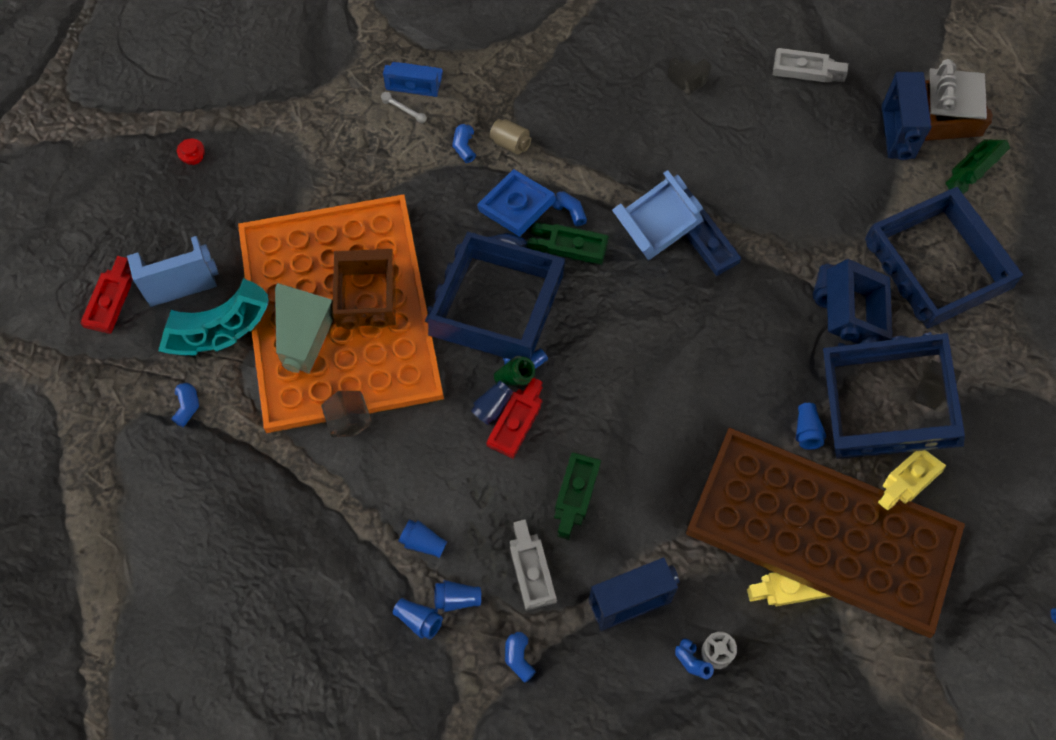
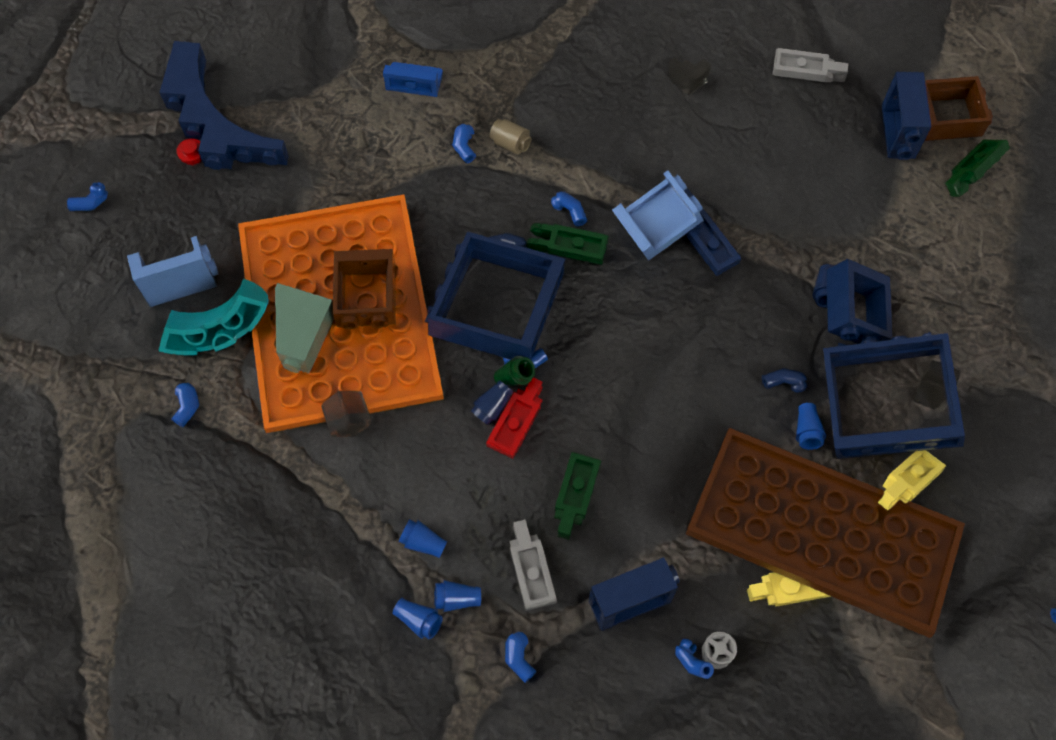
(91, 201): none -> blue arm
(108, 297): red hinge -> none
(220, 139): none -> dark blue arch
(387, 98): light grey hinge -> none
(516, 202): blue plate -> none
(788, 376): none -> dark blue arm
(957, 92): light grey hinge -> none
(975, 234): dark blue window -> none

